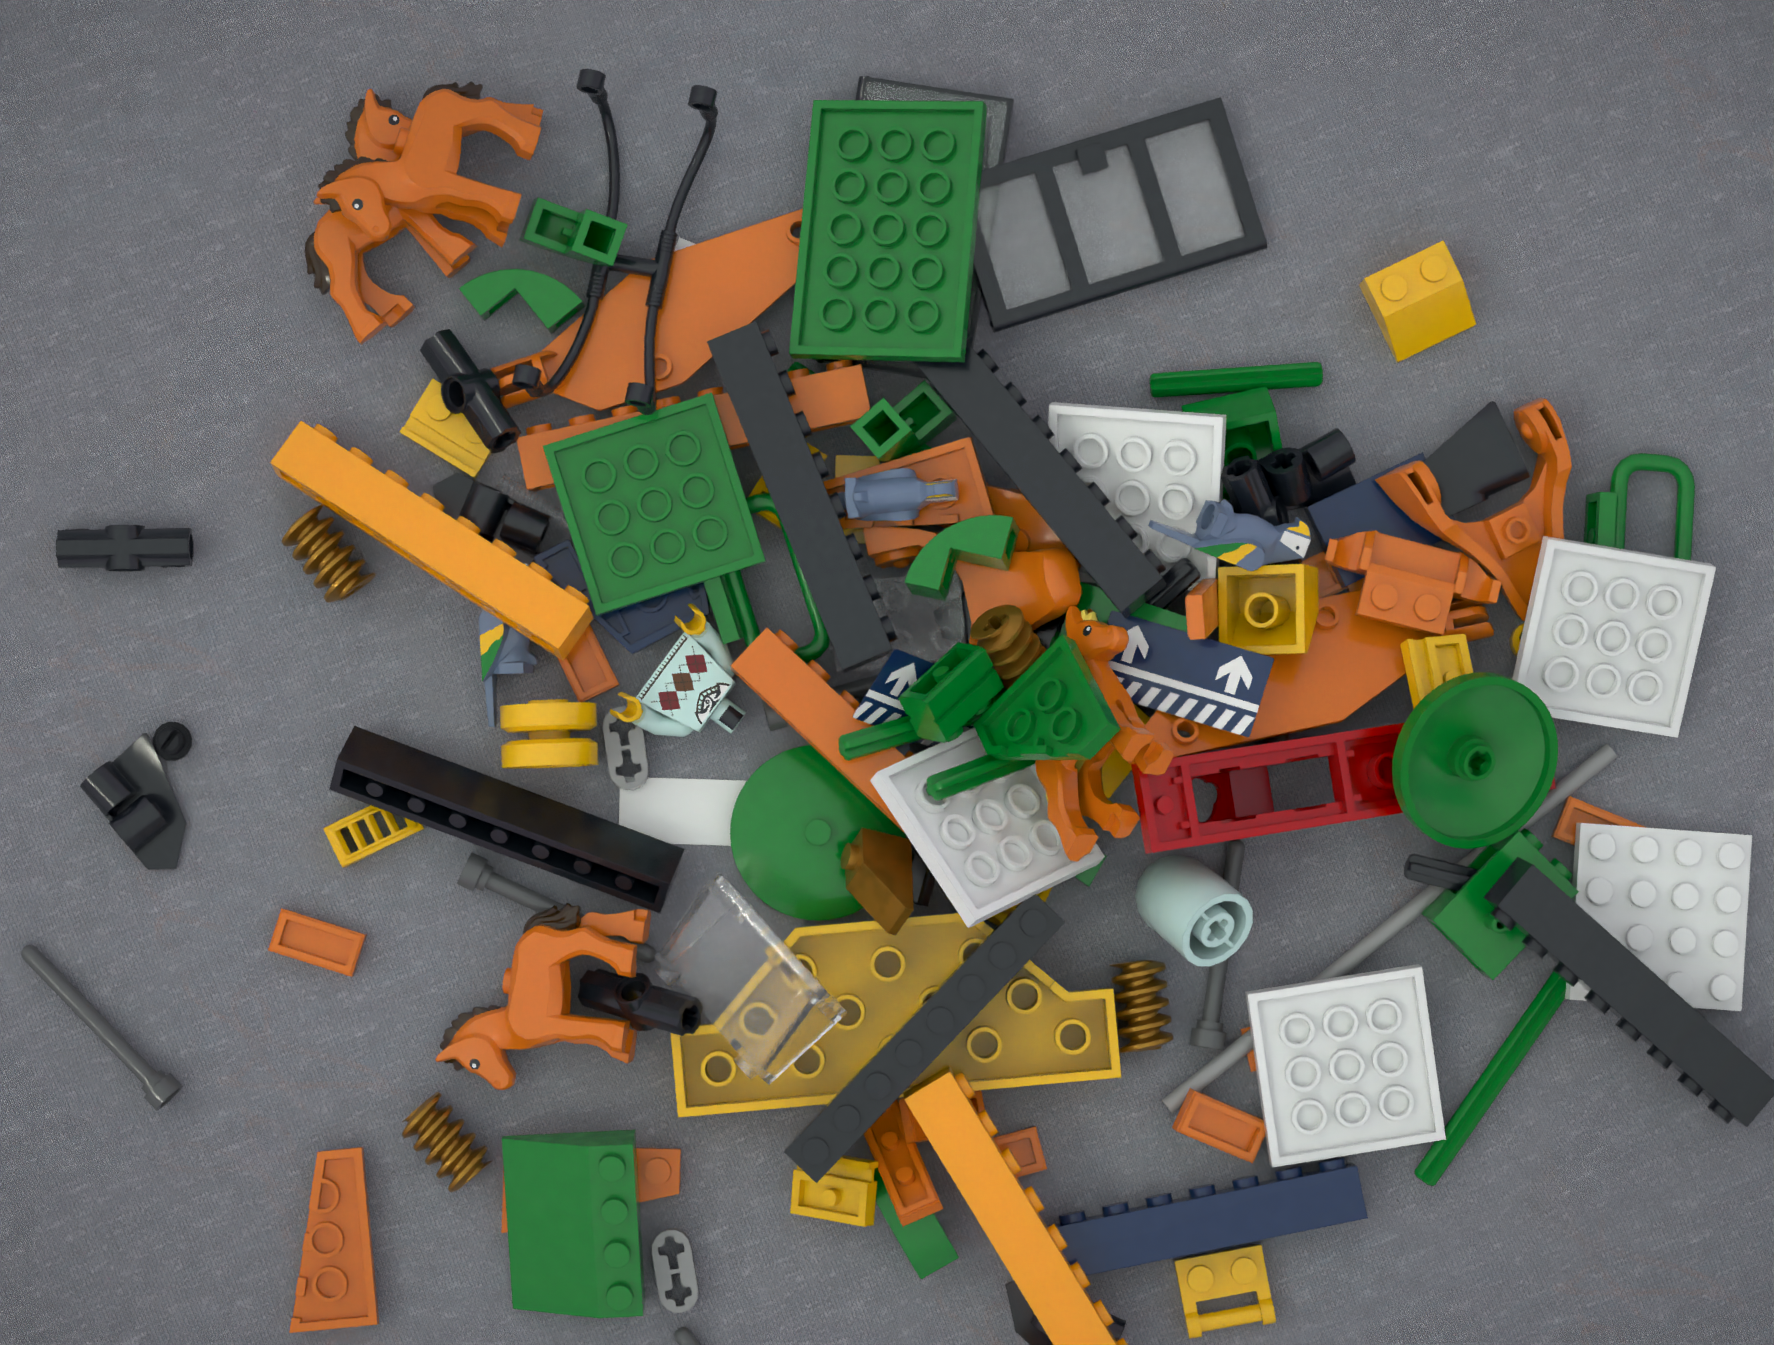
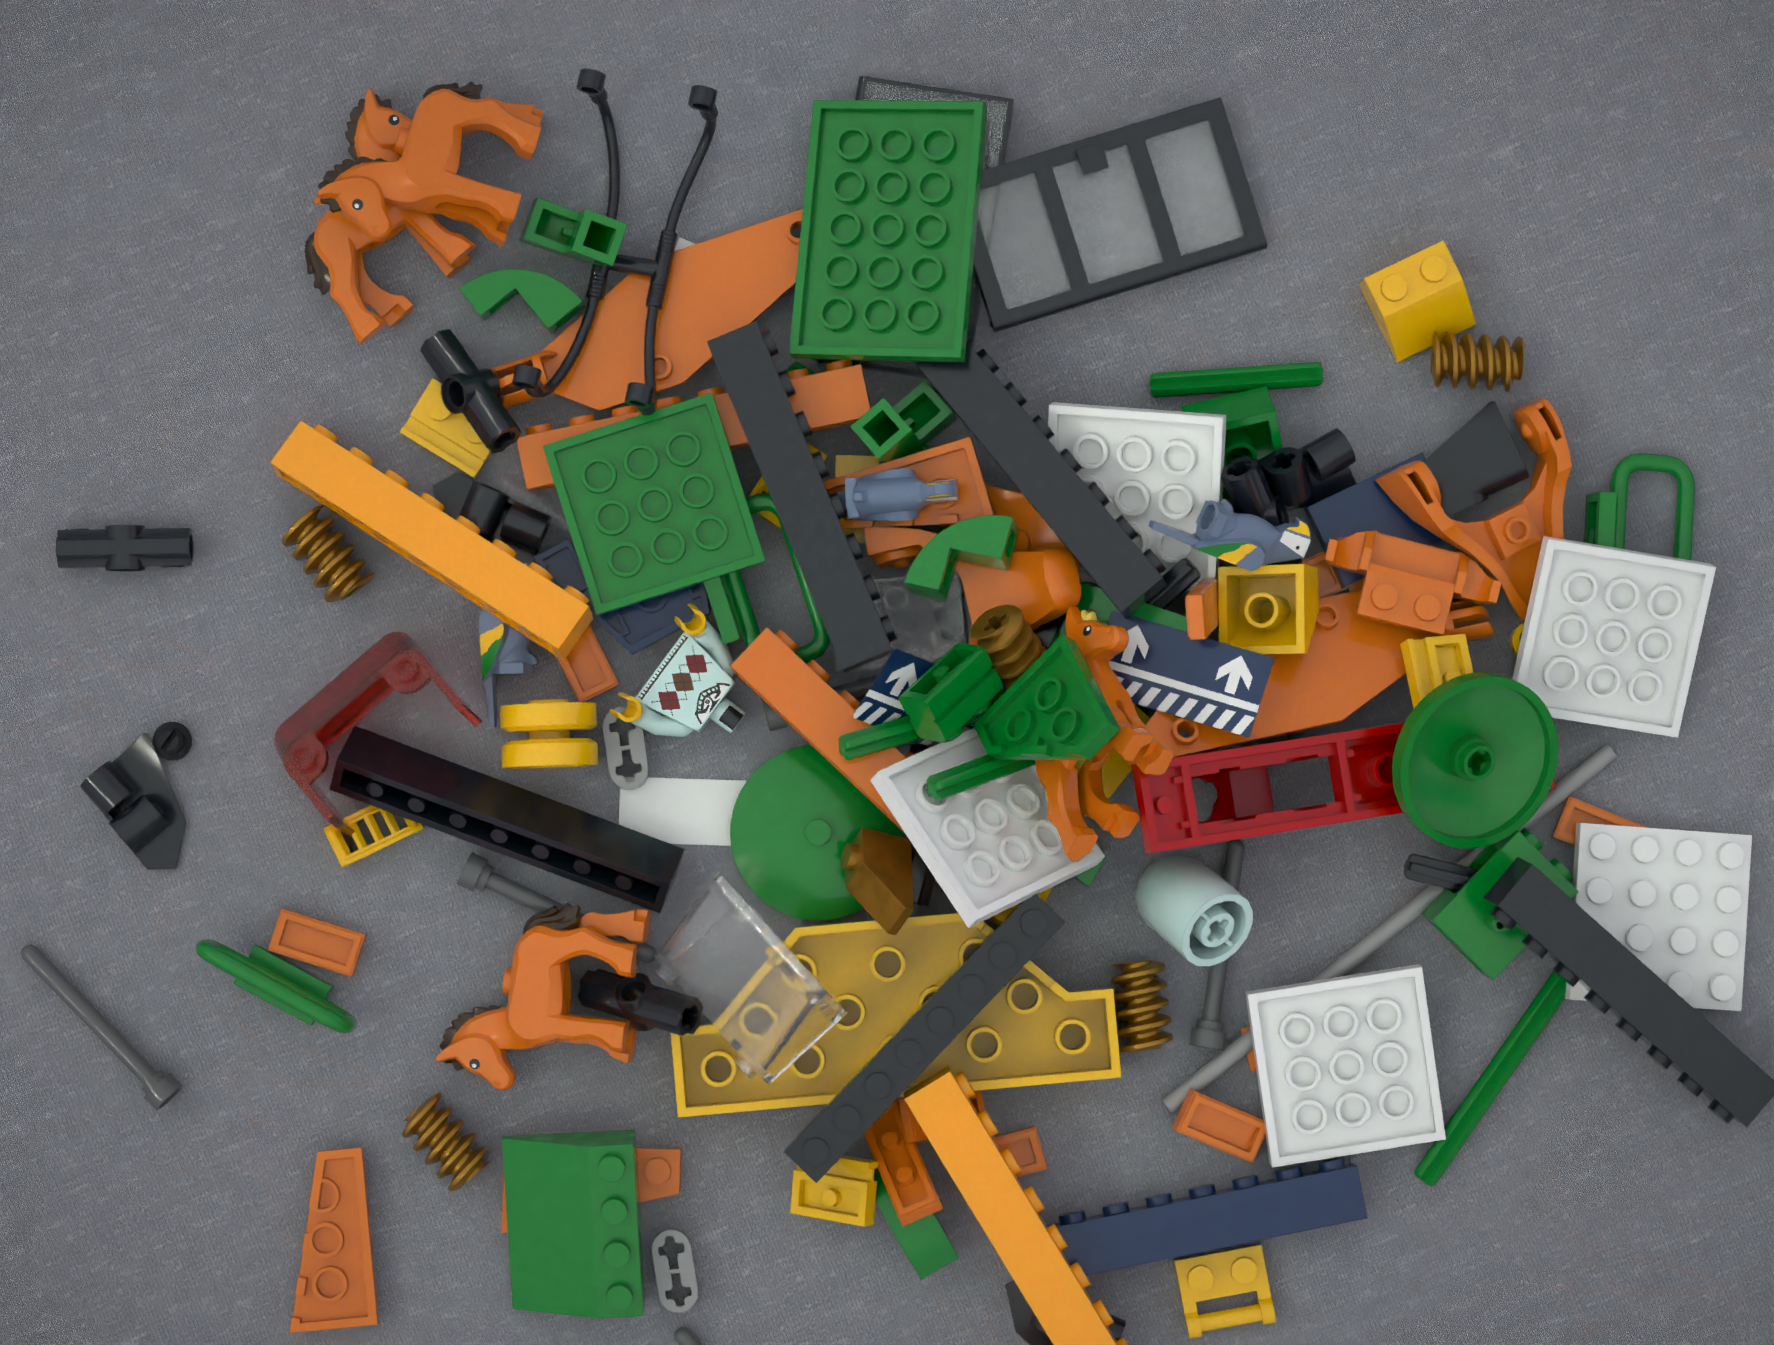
(279, 984): none -> green bar
(389, 665): none -> clear red windscreen
(1477, 360): none -> pearl gold piece

